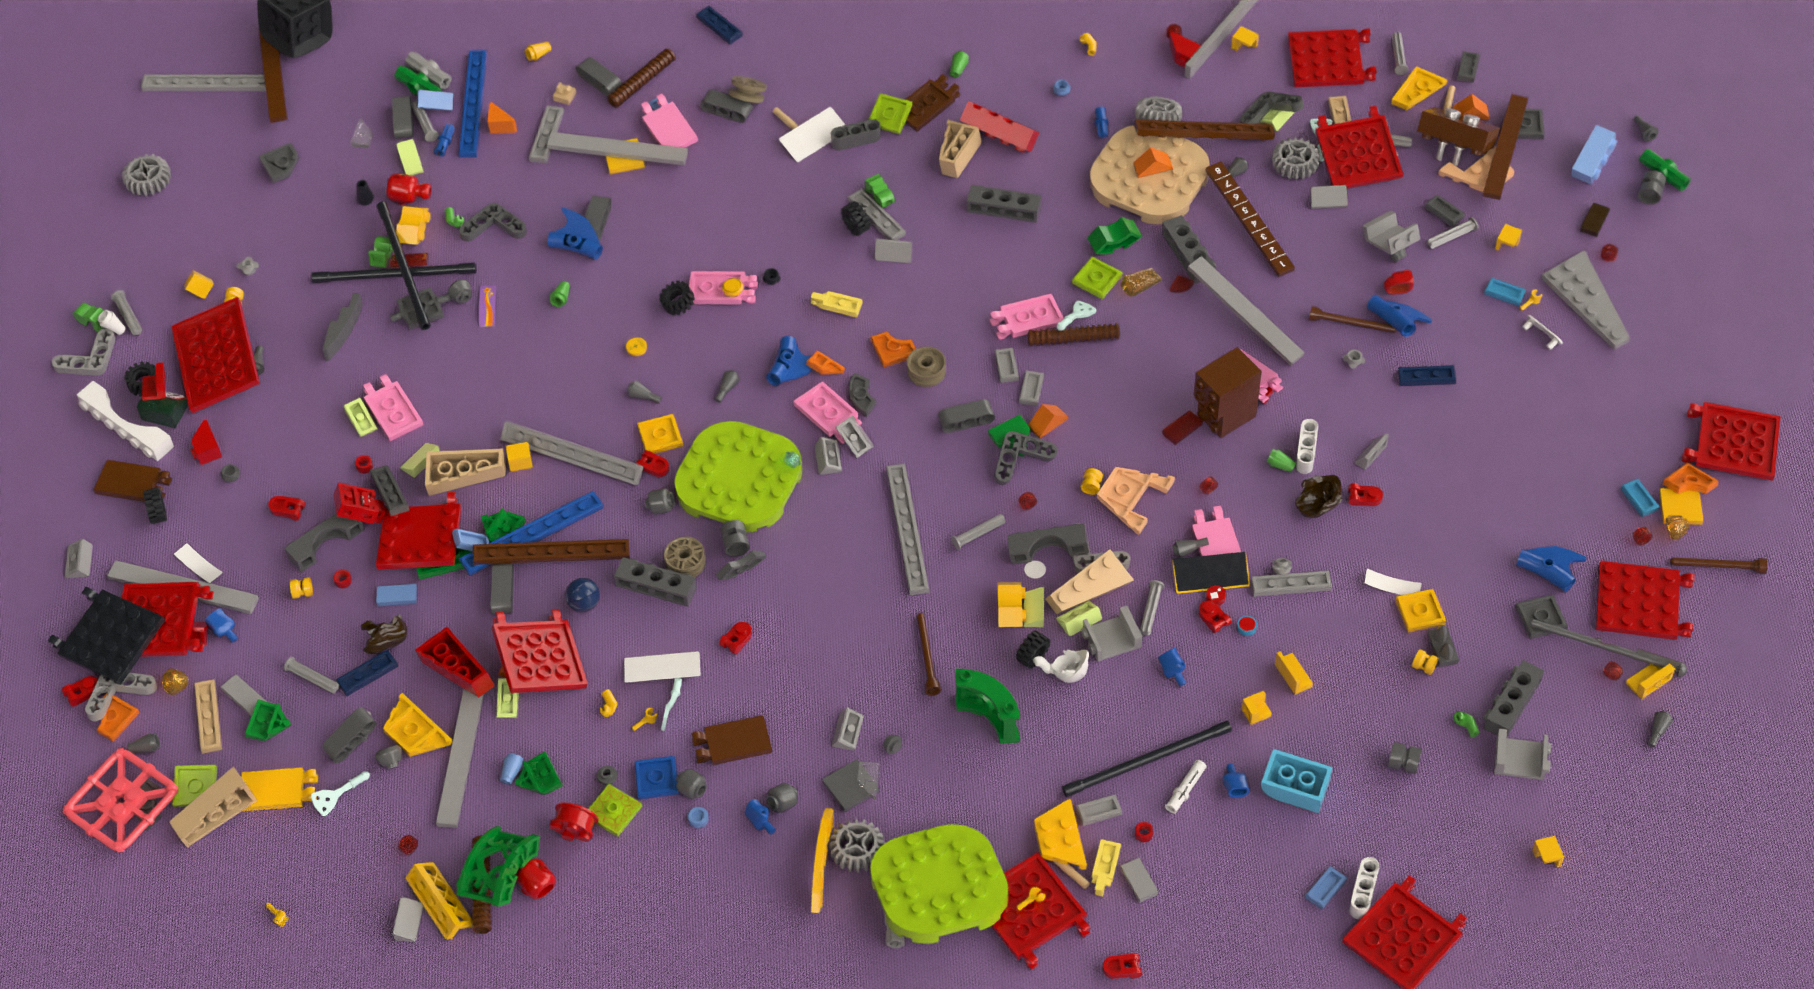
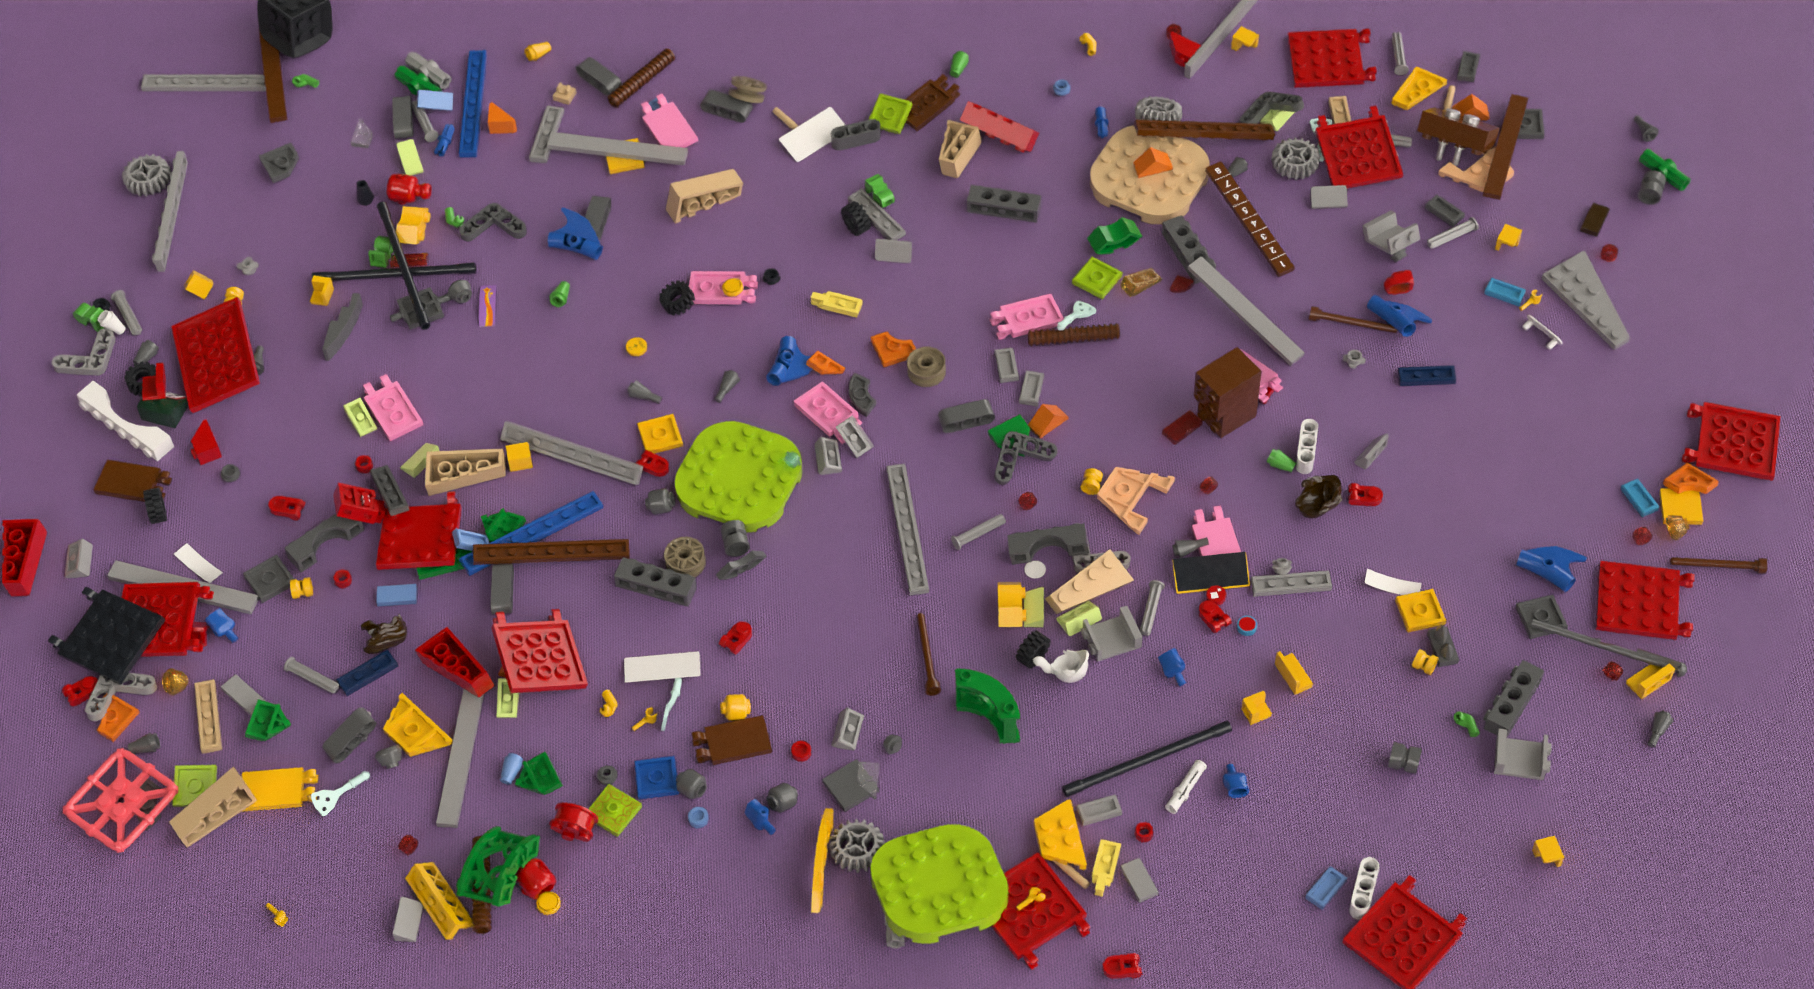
(21, 554): none -> red wedge
(102, 303): none -> black plate
(146, 352): none -> dark grey cone
(169, 215): none -> light grey plate
(268, 578): none -> dark grey tile
(303, 80): none -> bright green arm
(322, 291): none -> yellow panel
(548, 903): none -> yellow piece
(582, 594): dark blue piece -> none
(702, 193): none -> tan wedge
(719, 24): dark blue tile -> none
(735, 707): none -> yellow head
(801, 751): none -> red tile
(1296, 780): medium azure brick -> none
(1594, 154): light blue wedge -> none

